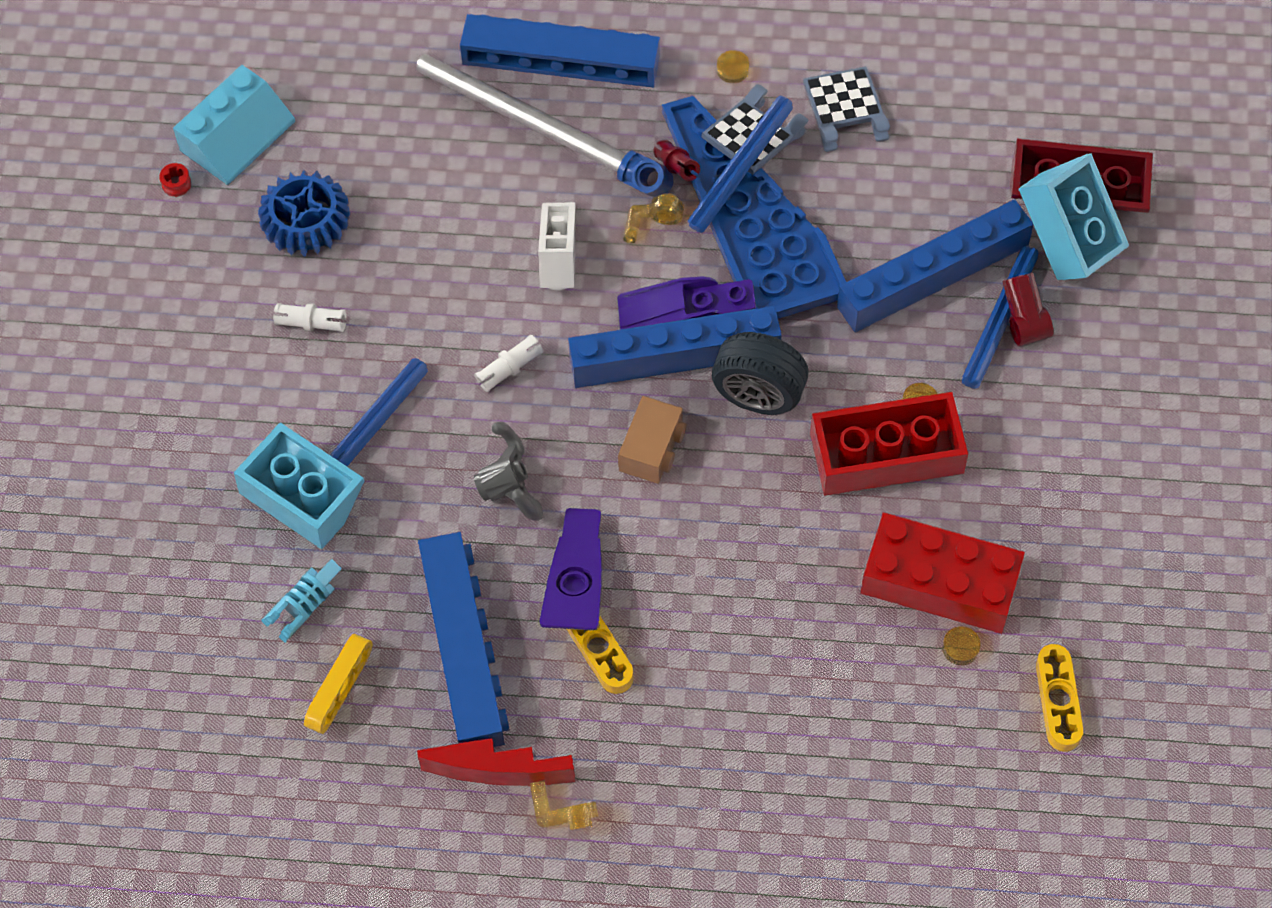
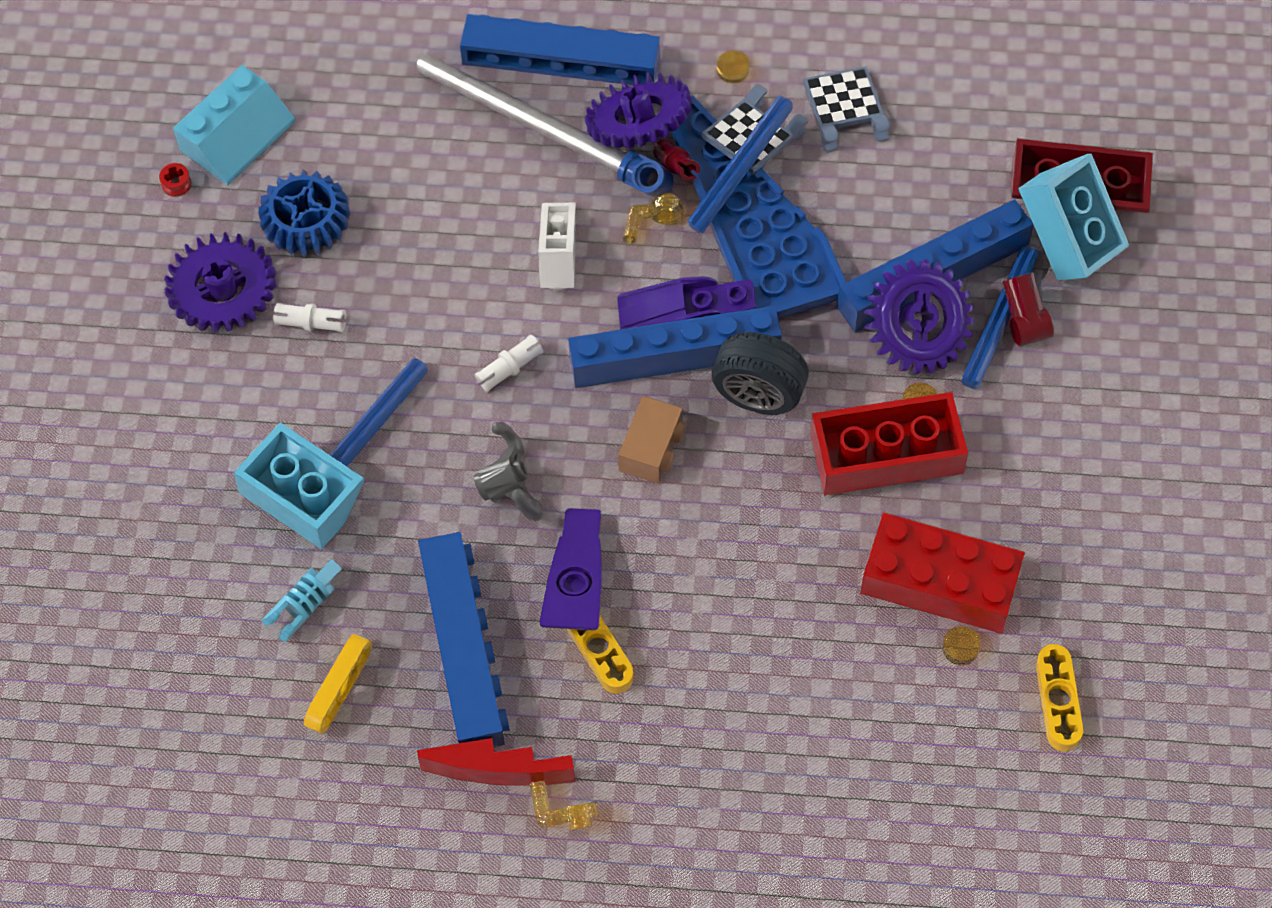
(220, 283): none -> dark purple gear
(639, 112): none -> dark purple gear
(922, 282): none -> dark purple gear

